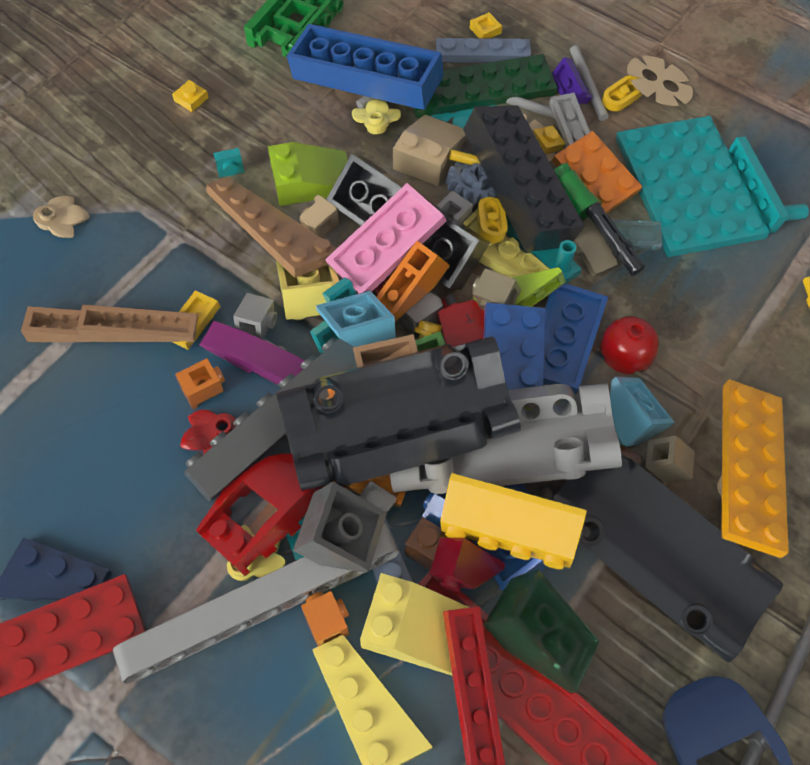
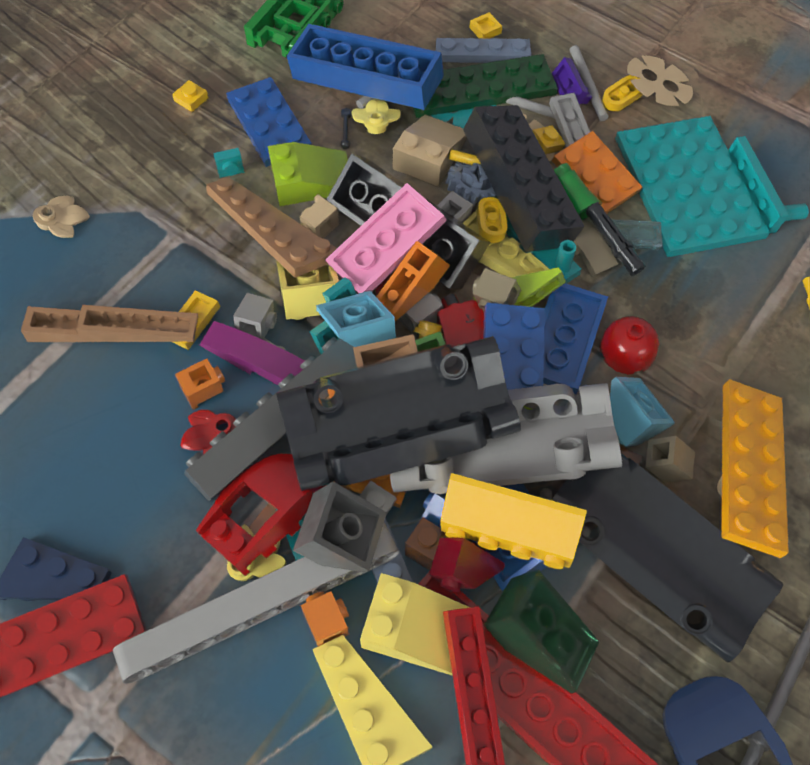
(266, 116): none -> blue plate
(345, 114): none -> black hinge

